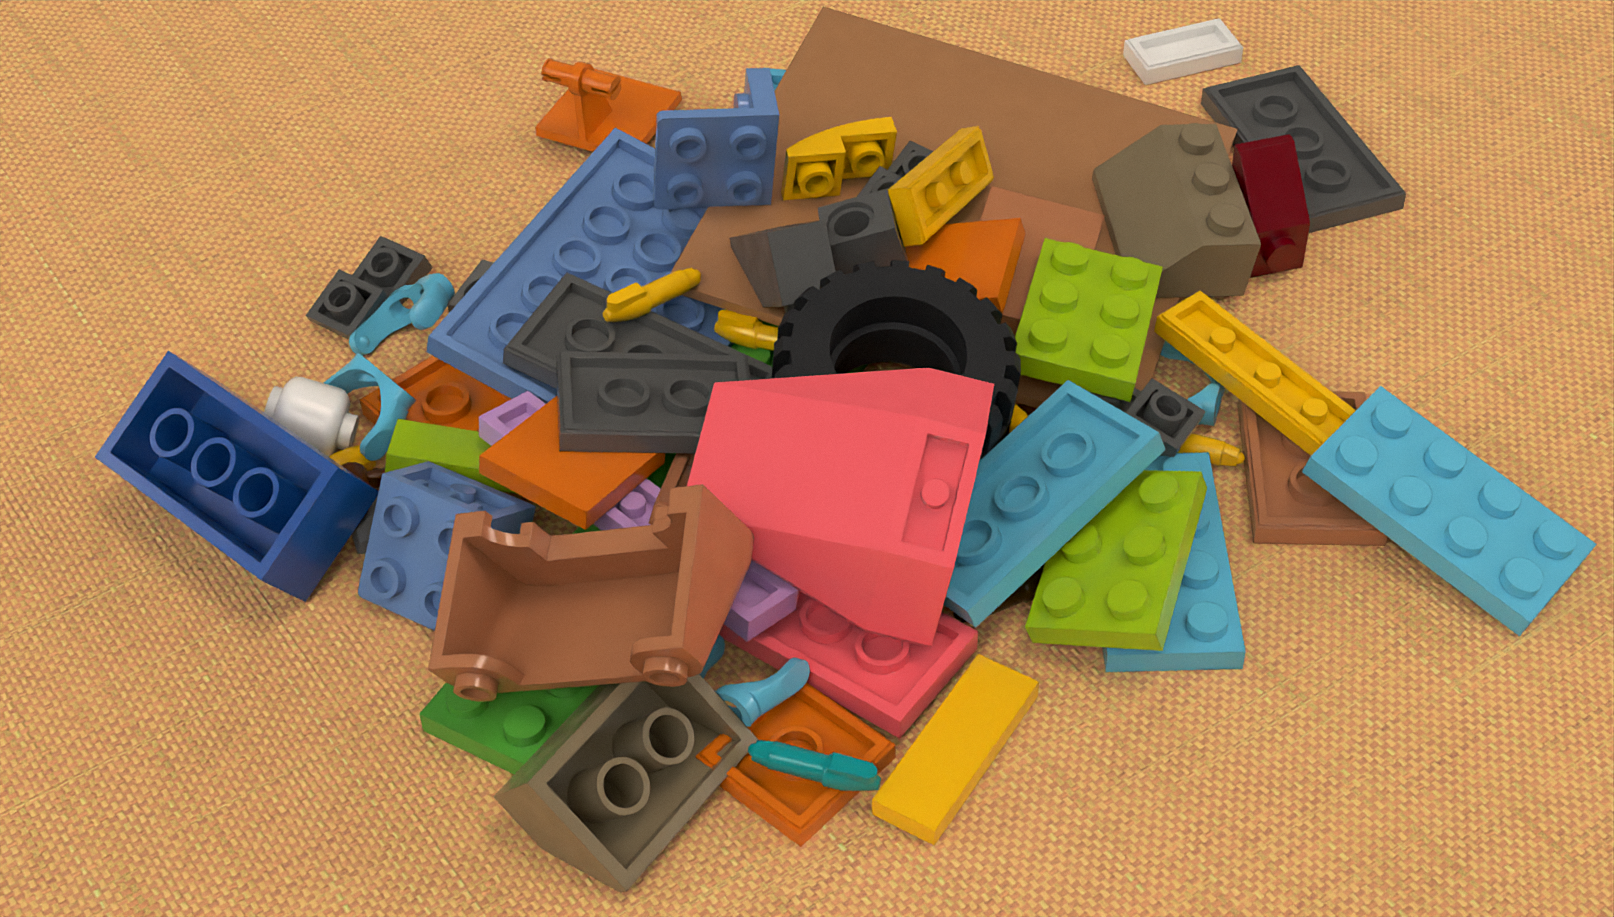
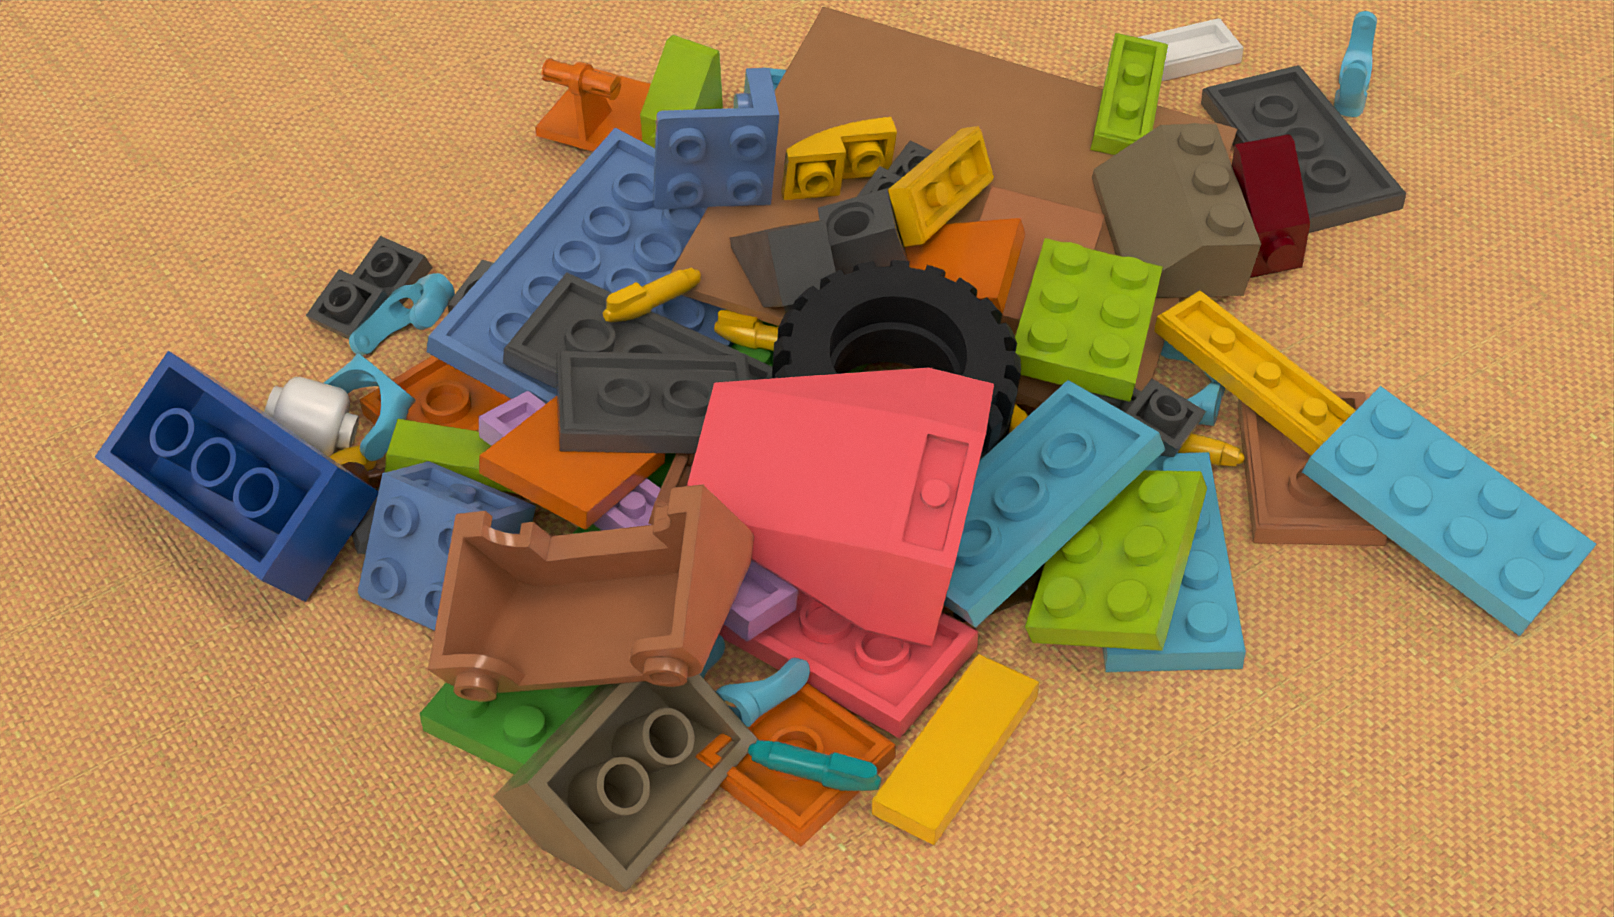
(684, 80): none -> lime slope
(1129, 93): none -> lime tile
(1356, 67): none -> medium azure cap

